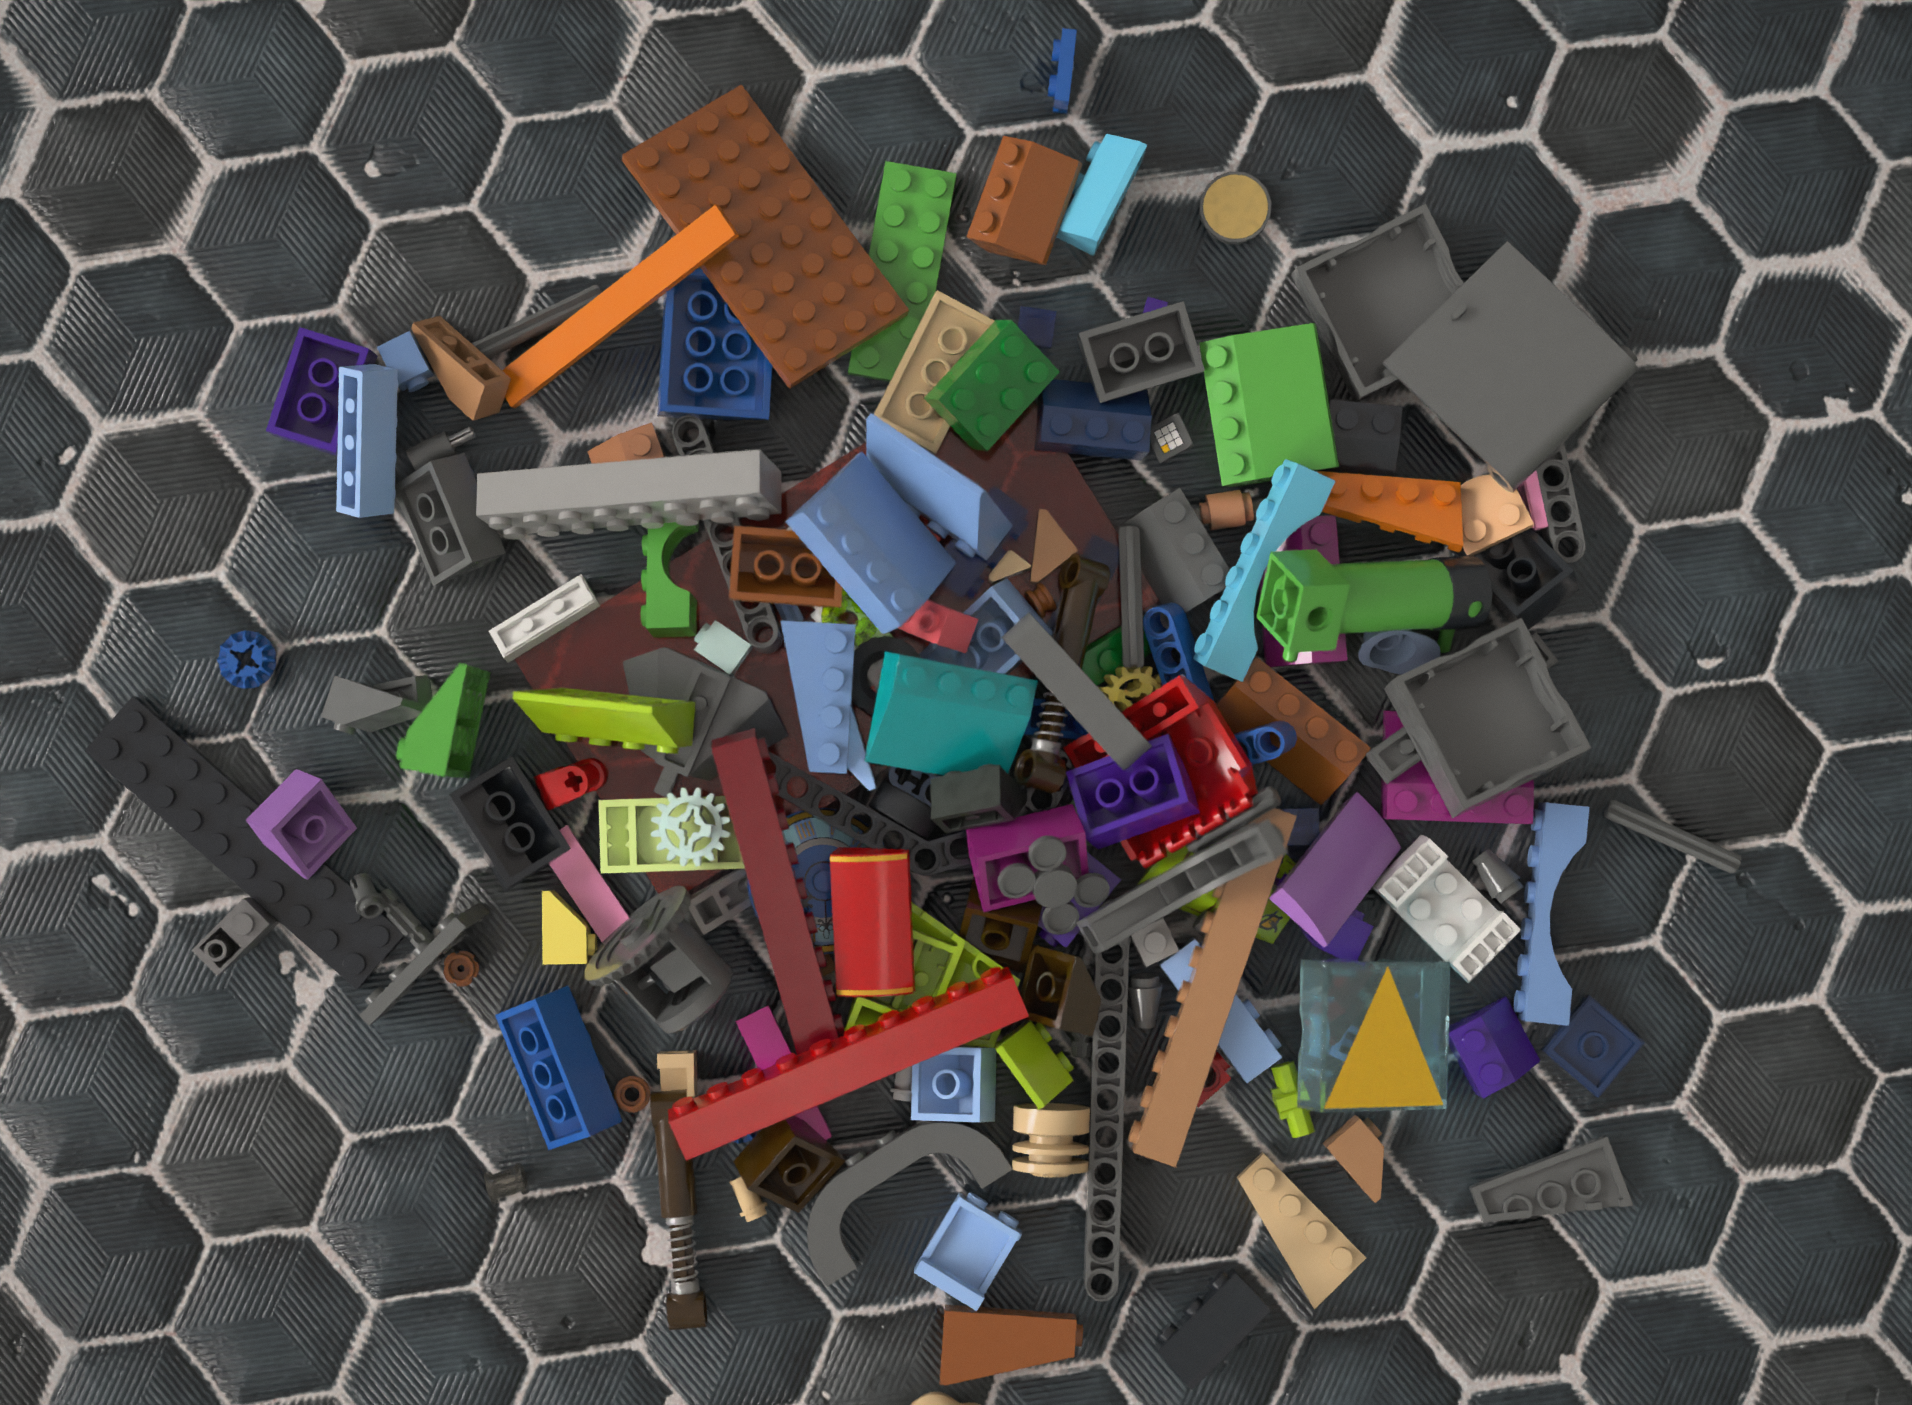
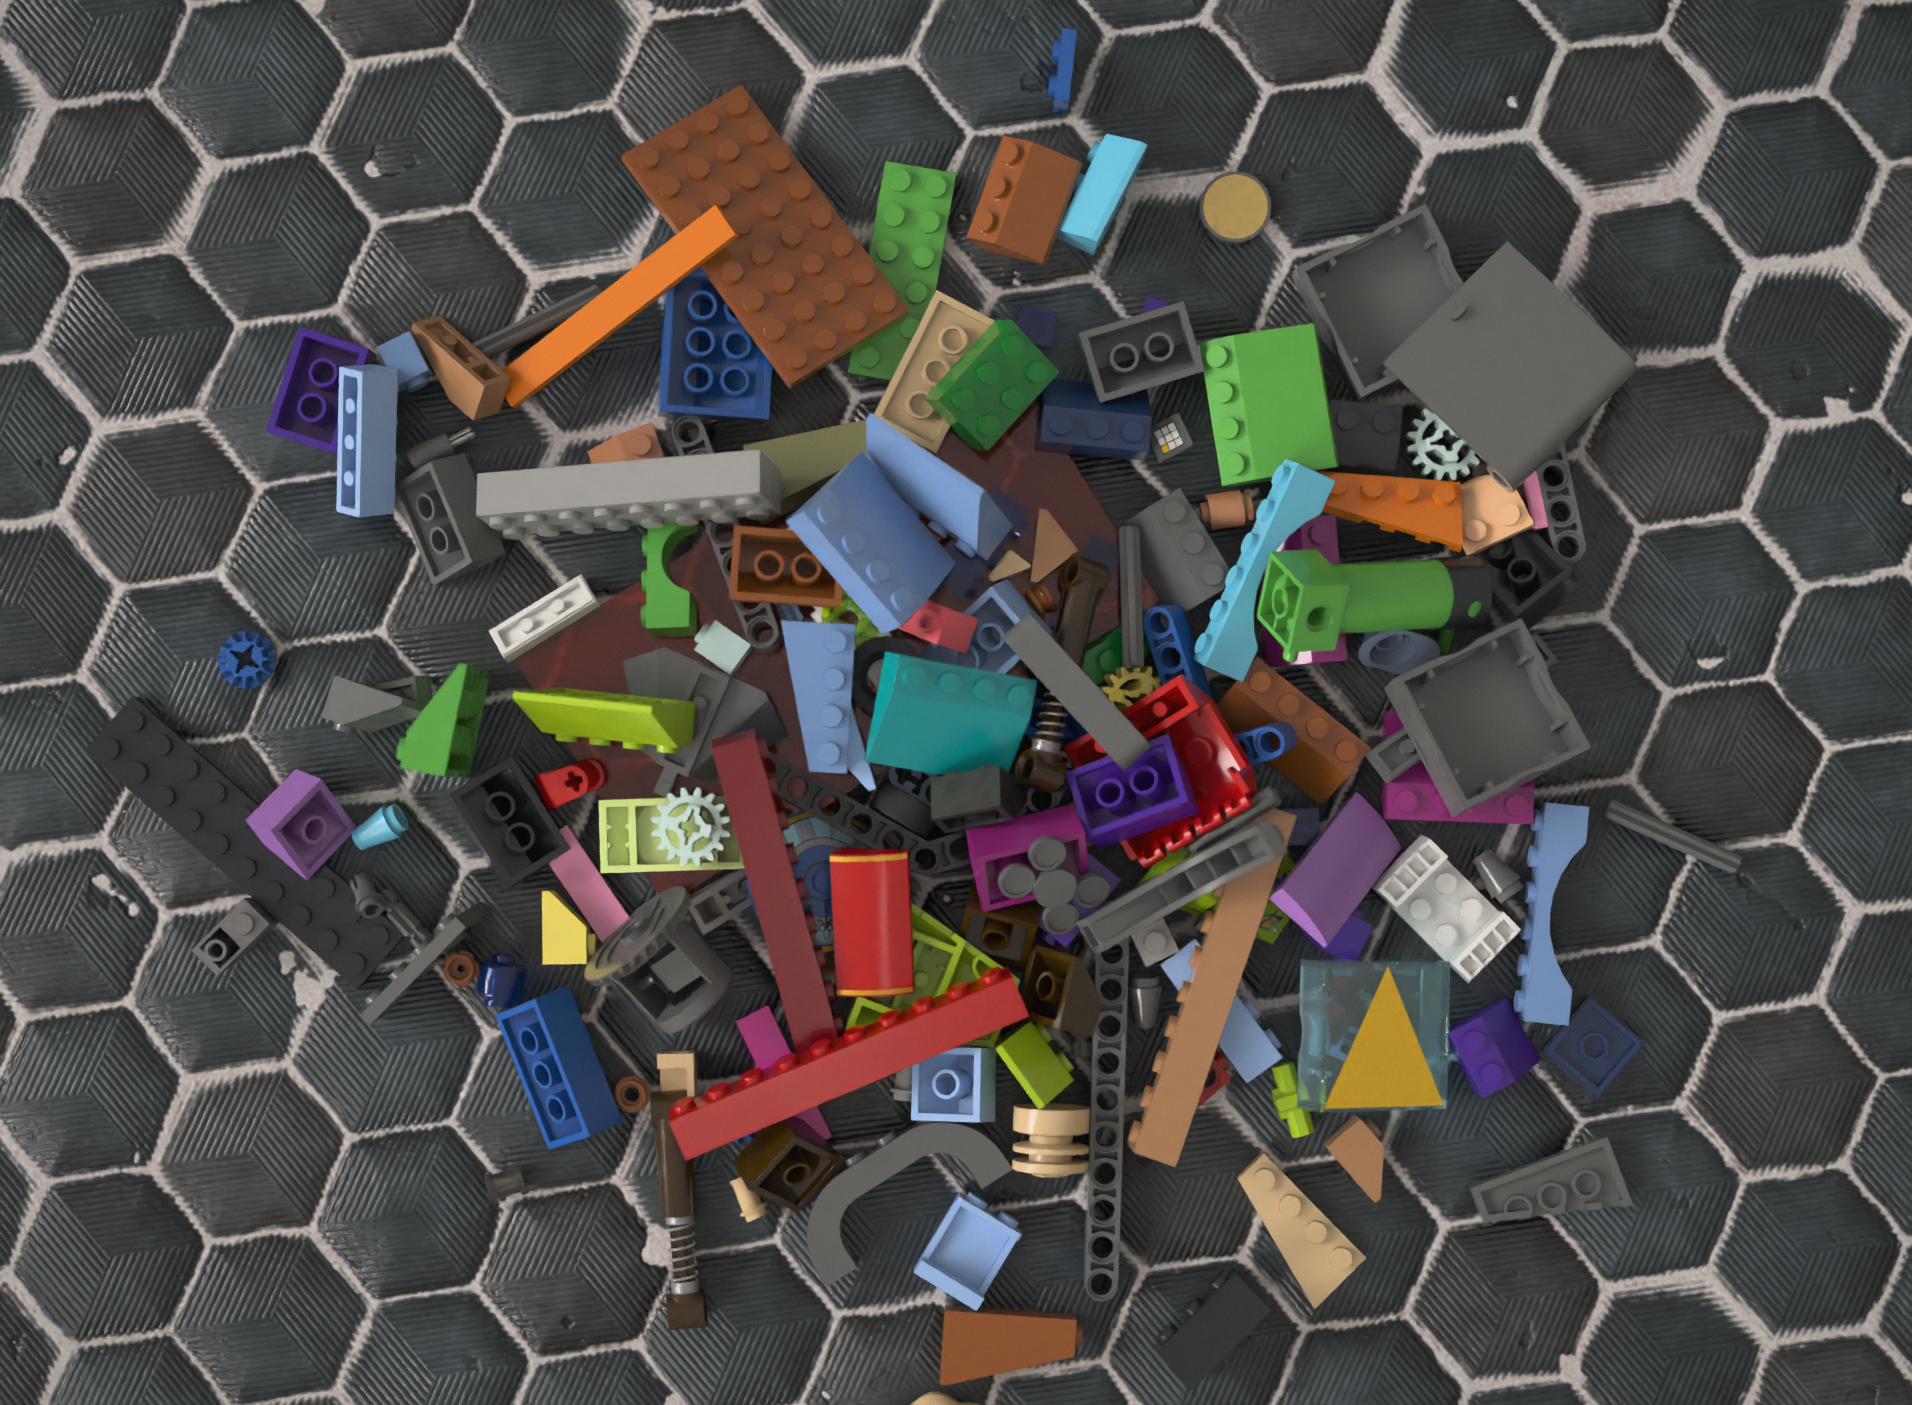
(380, 827): none -> medium azure cone
(501, 980): none -> clear blue head
(811, 460): none -> olive slope
(1447, 459): none -> light aqua gear

